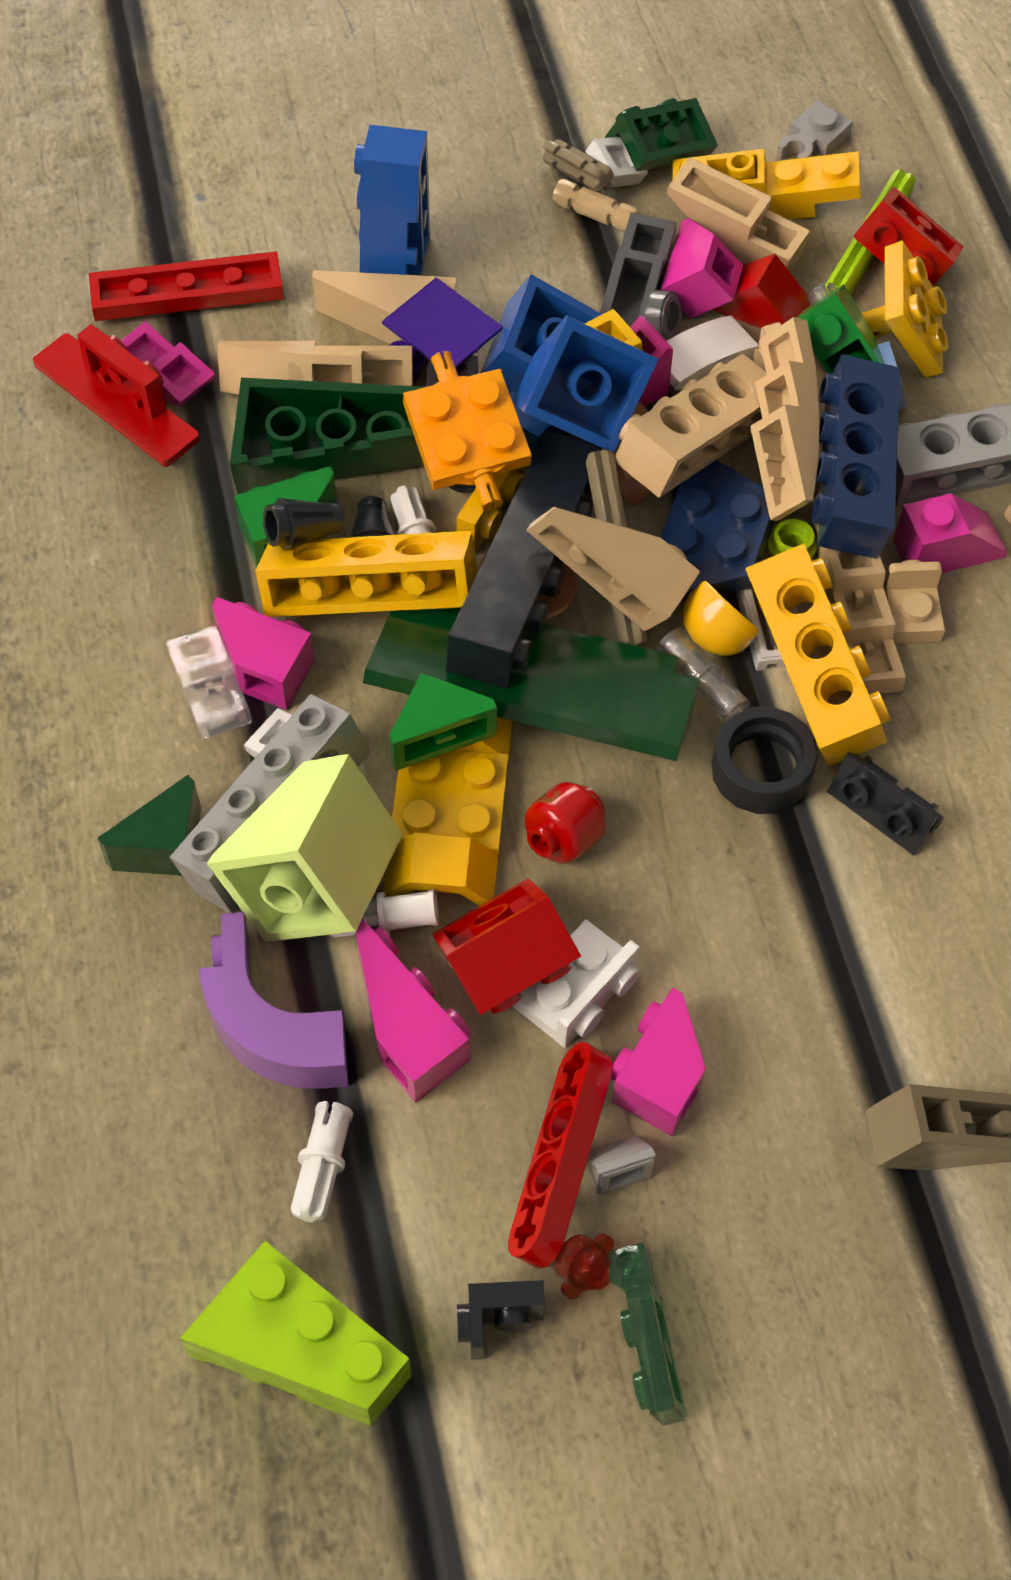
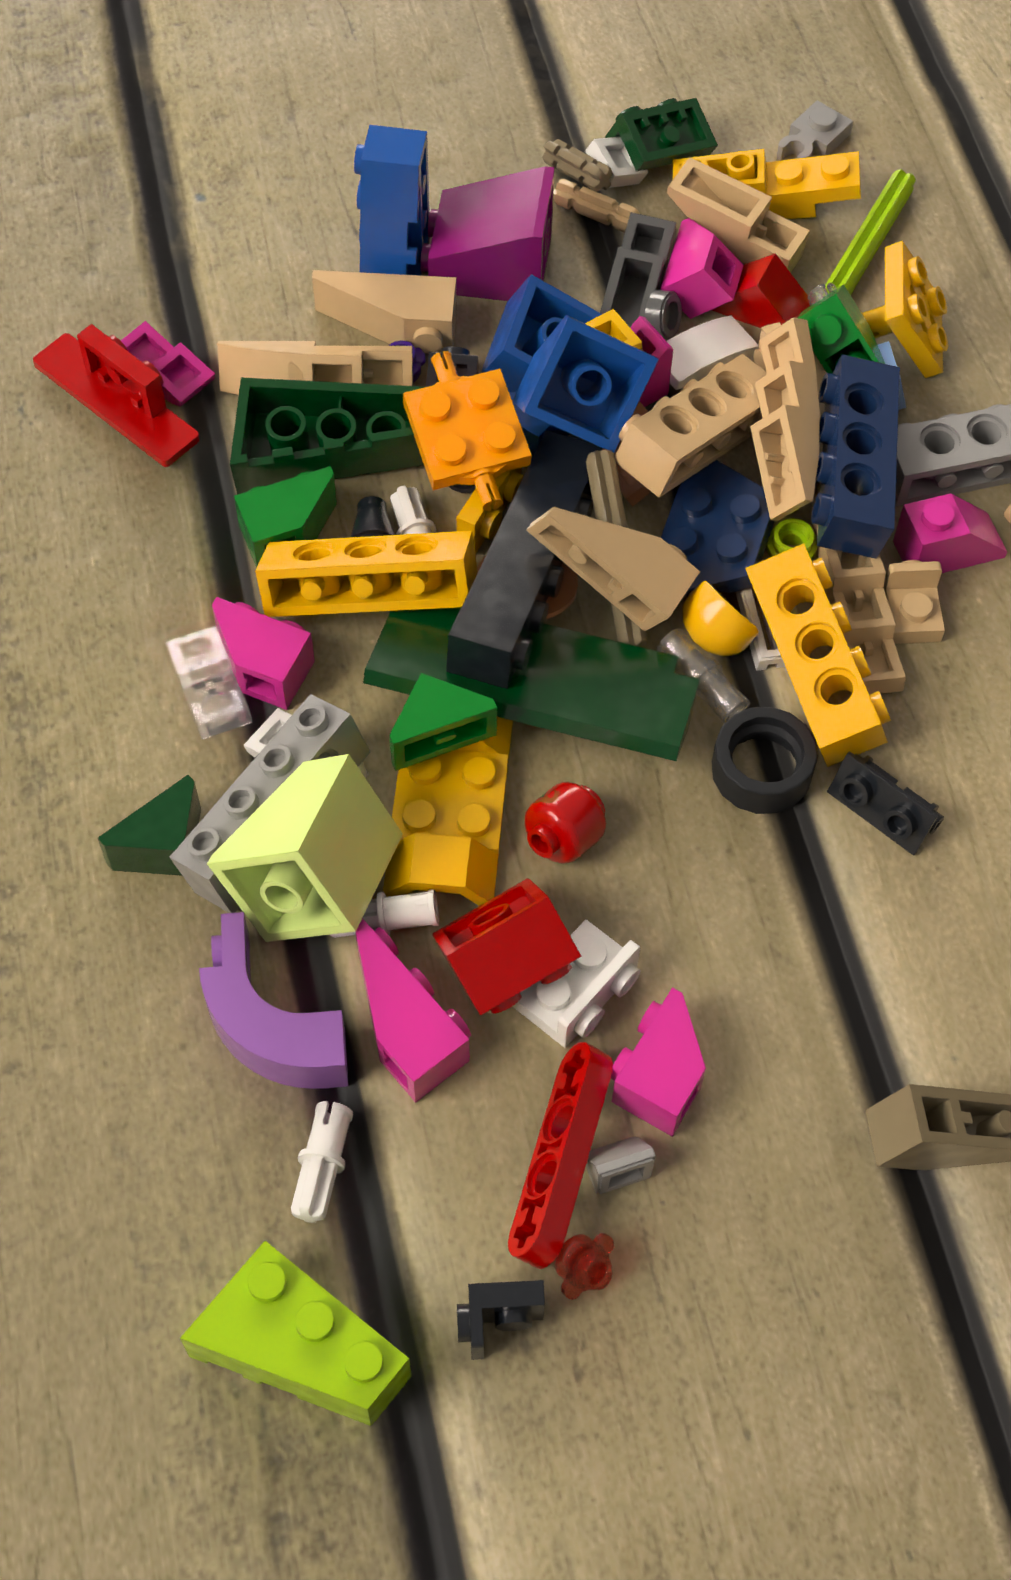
(185, 286): red plate -> none
(299, 521): black cone -> none
(442, 321): dark purple window -> none
(492, 233): none -> magenta slope
(647, 1329): clear green hinge -> none
(900, 219): red bracket -> none

